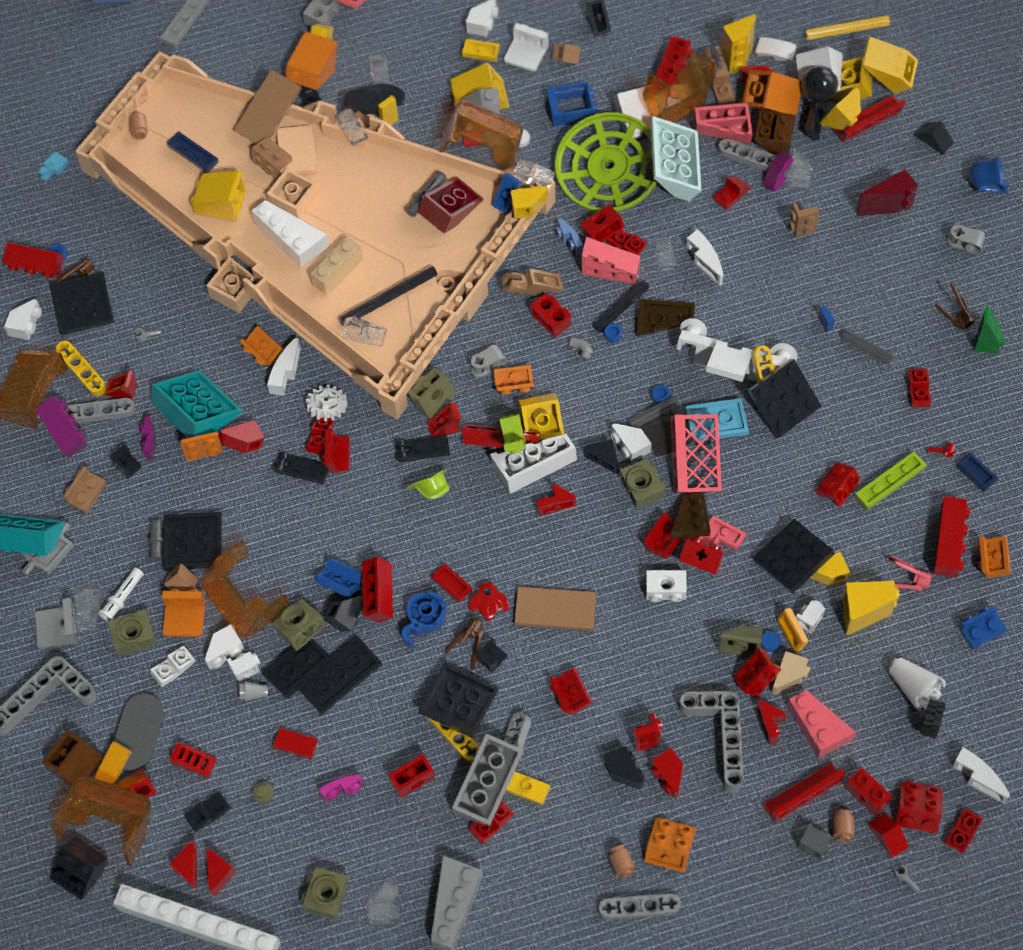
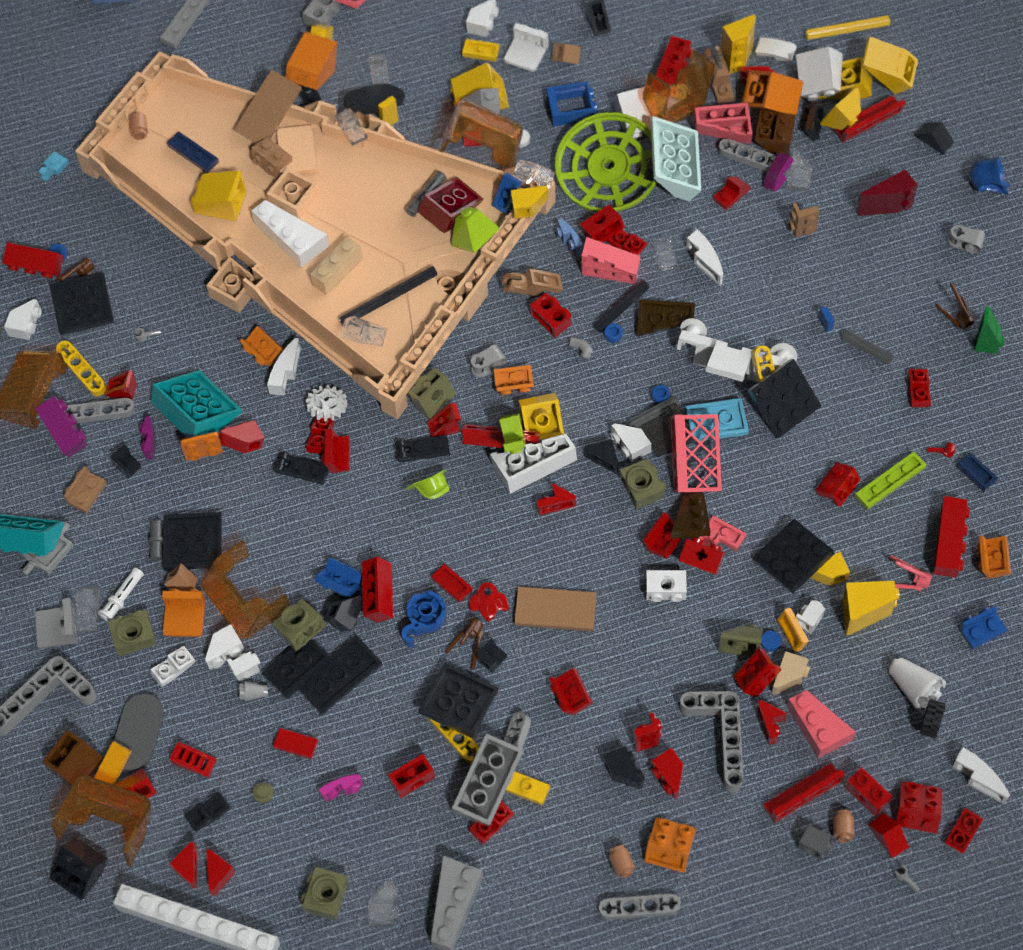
(472, 230): none -> lime slope
(819, 83): black cylinder -> none

